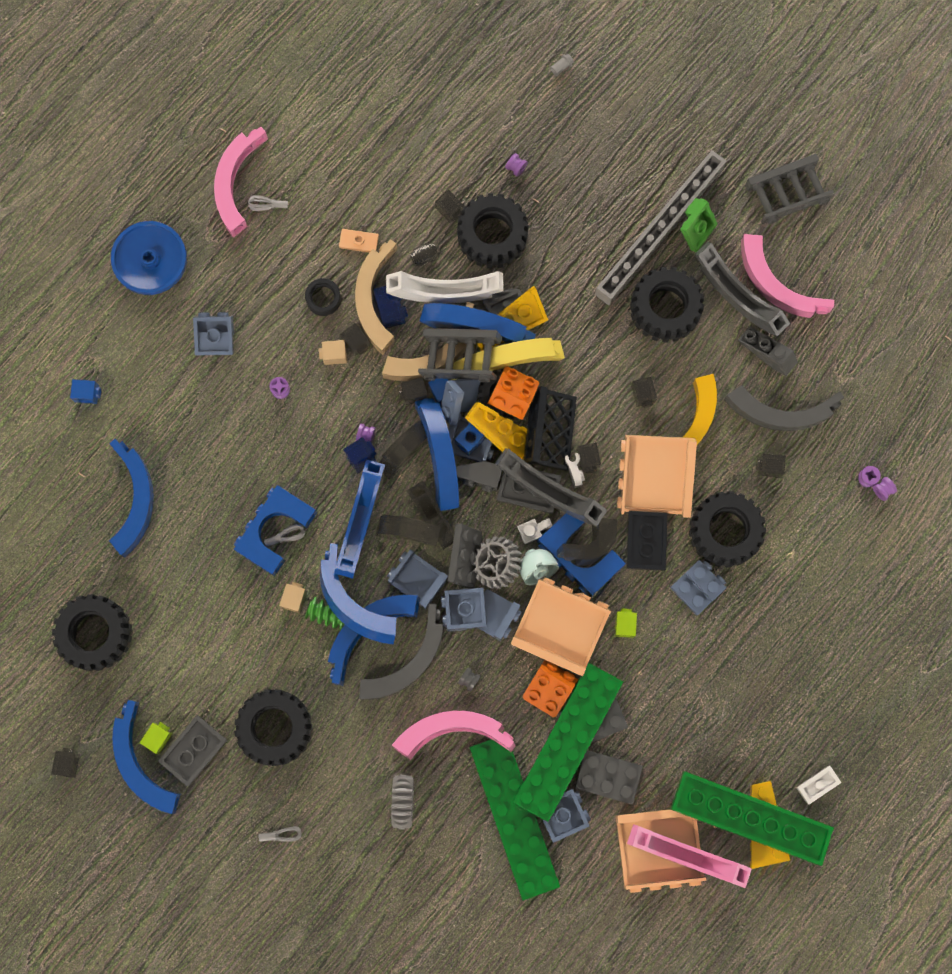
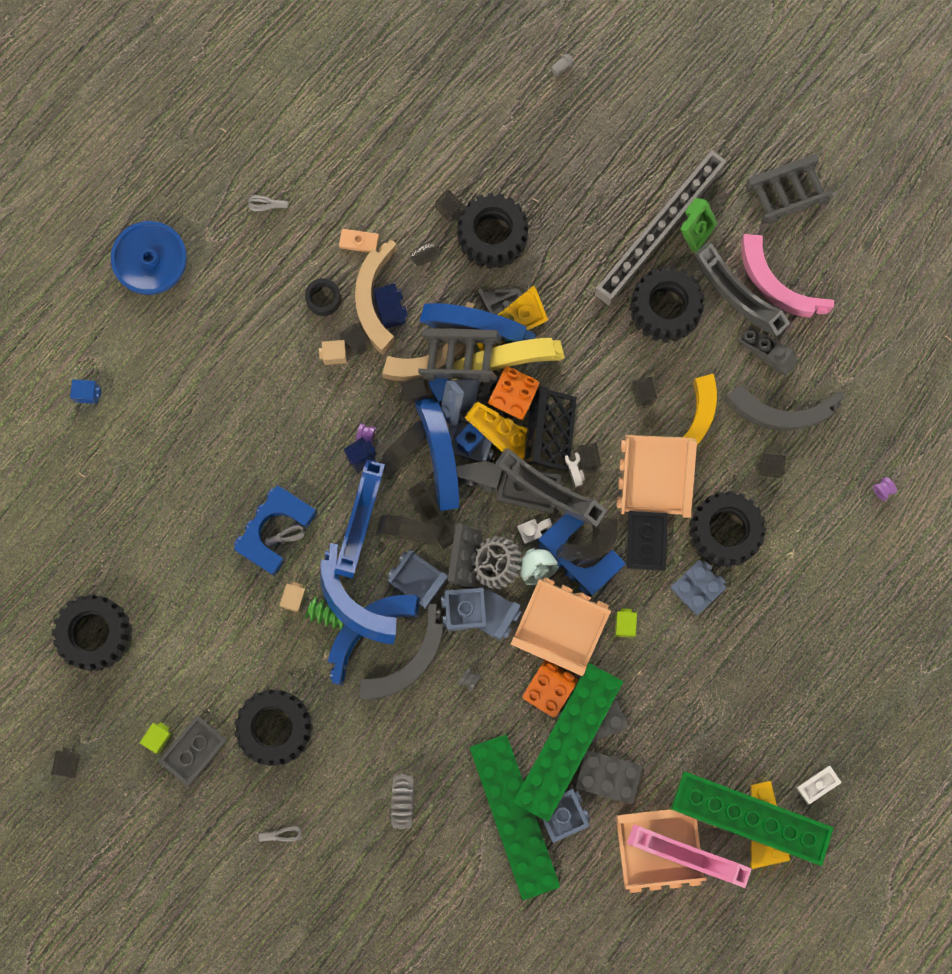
(130, 768): blue arch -> none
(143, 498): blue arch -> none
(213, 334): sand blue plate -> none
(226, 174): bright pink arch -> none
(279, 383): medium lavender wheel -> none
(443, 291): white arch -> none
(446, 722): bright pink arch -> none
(516, 164): medium lavender wheel -> none
(867, 480): medium lavender wheel -> none

